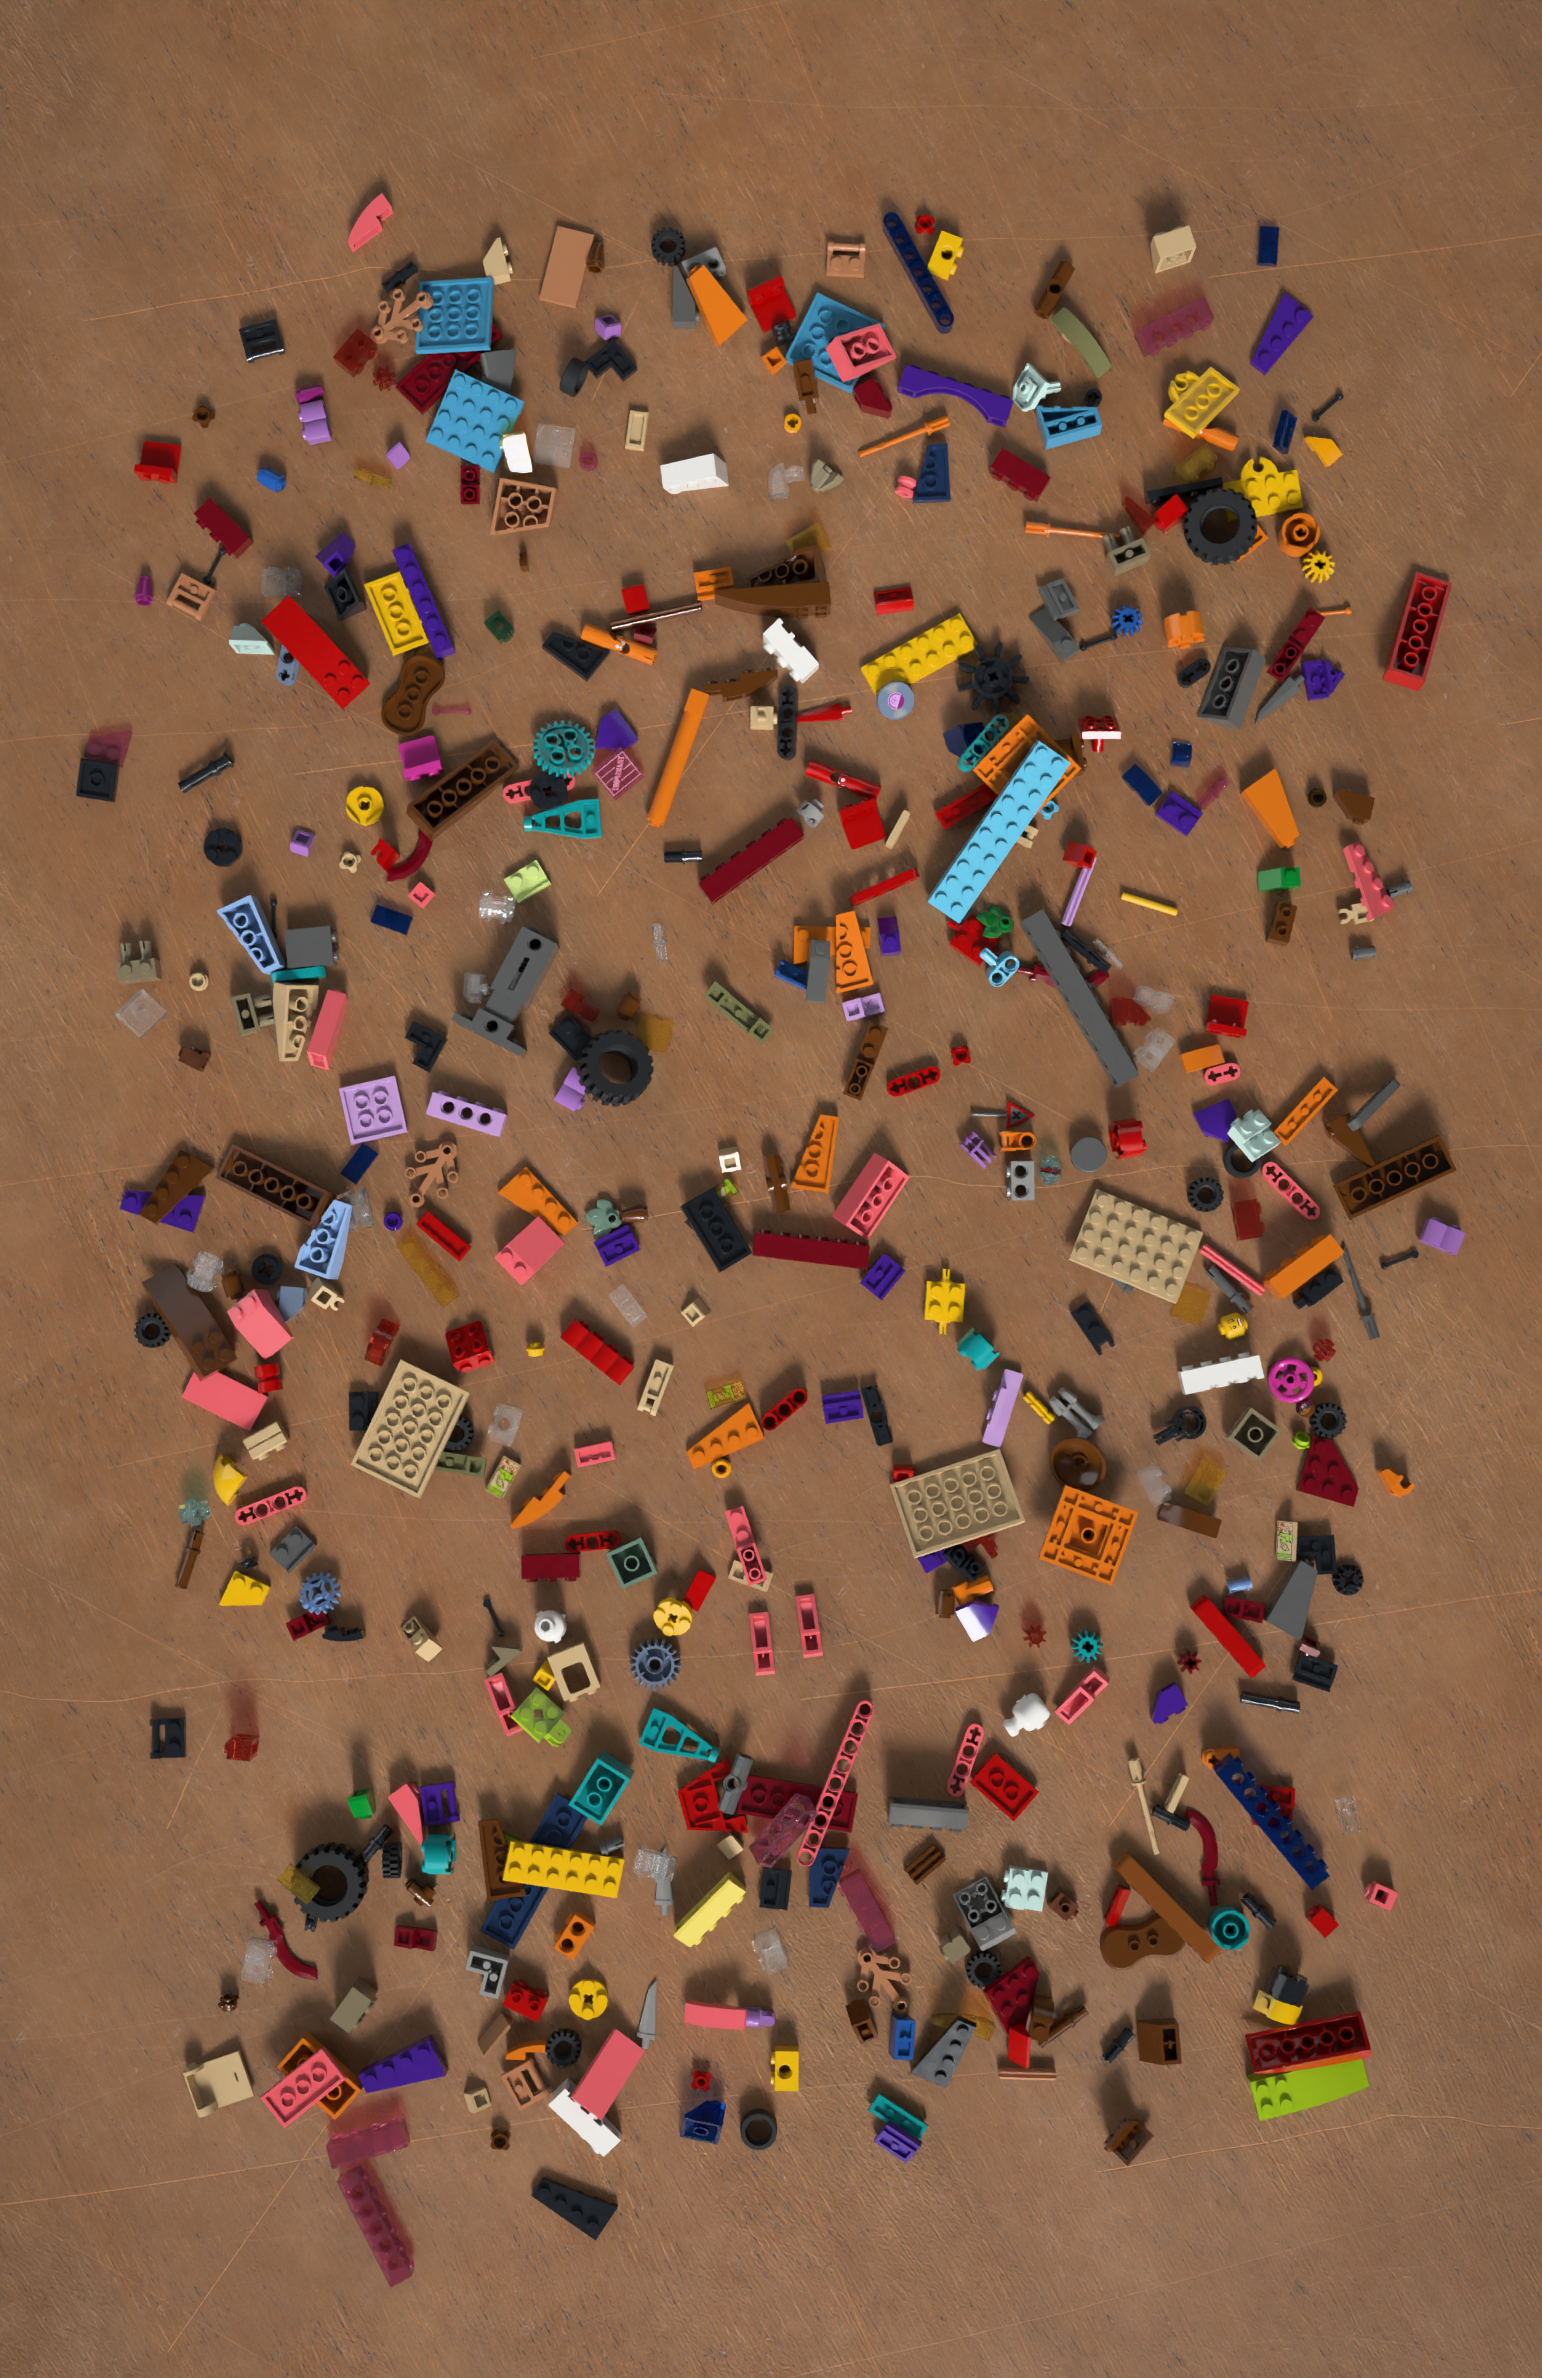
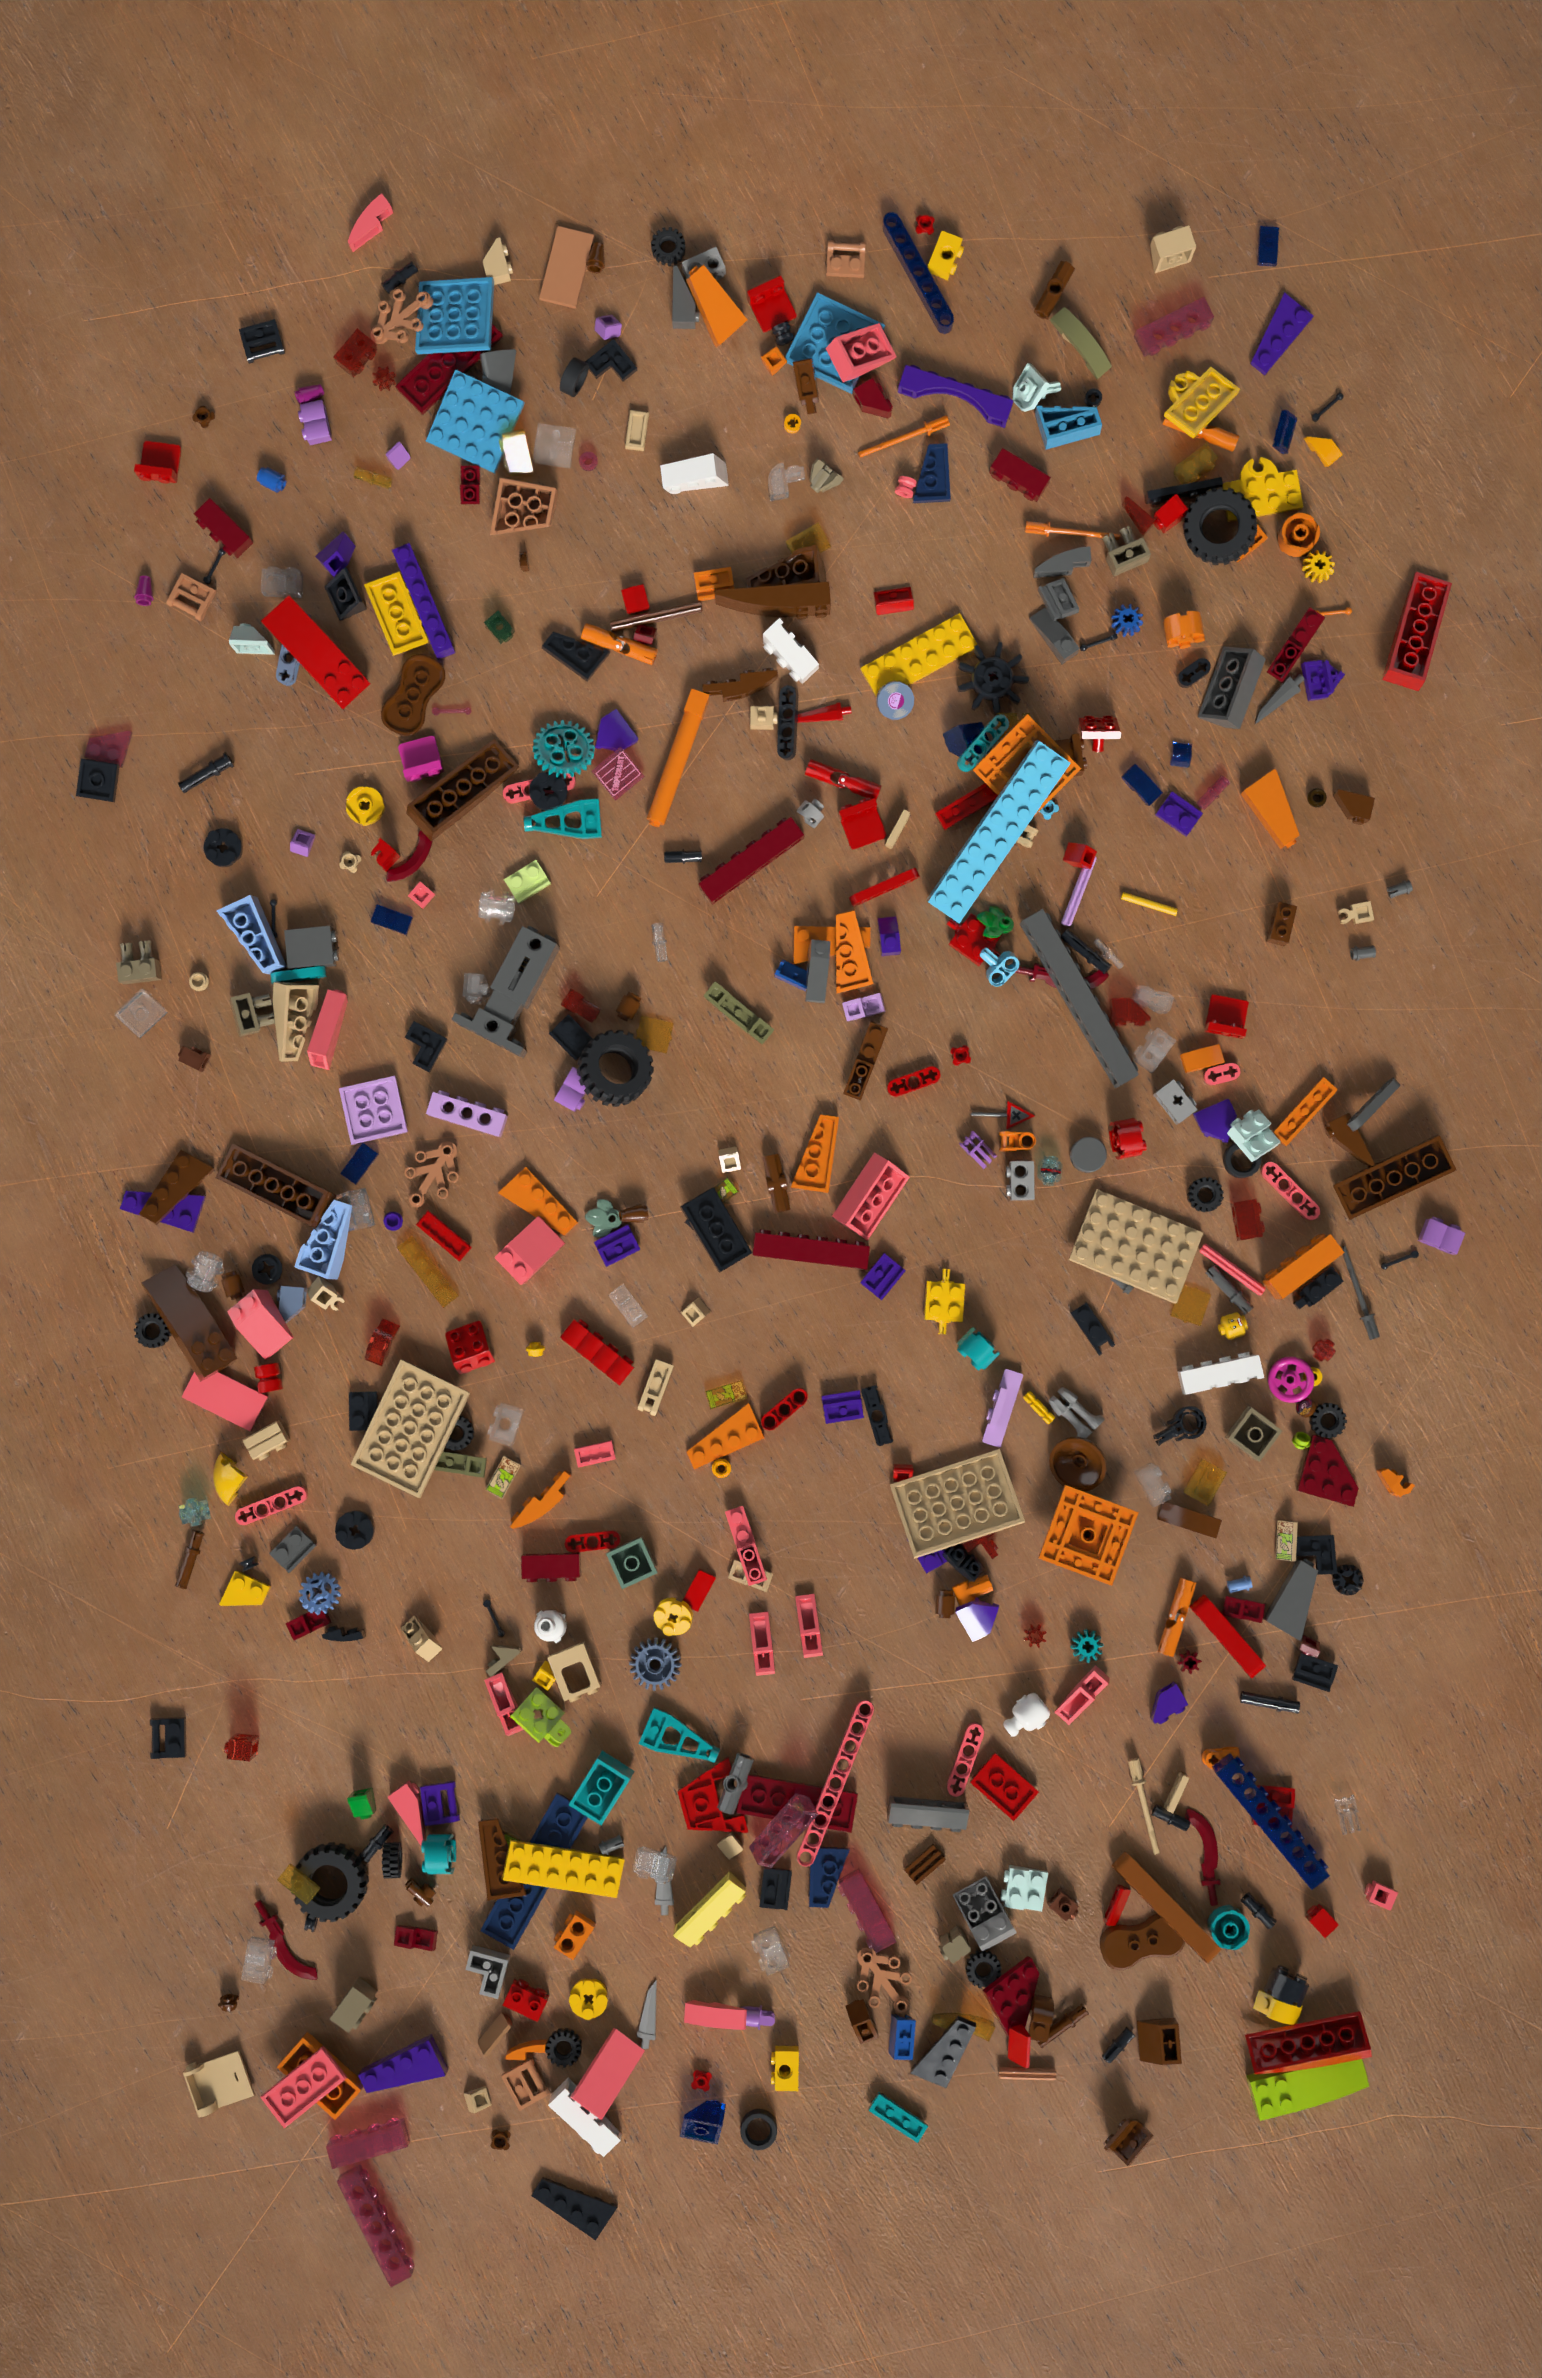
(360, 1539): none -> black plate
(897, 2141): dark purple plate -> none
(1064, 563): none -> dark grey slope
(1165, 1098): none -> light grey brick
(1173, 1630): none -> orange piece
(1279, 879): green slope -> none
(1371, 887): coral wing -> none

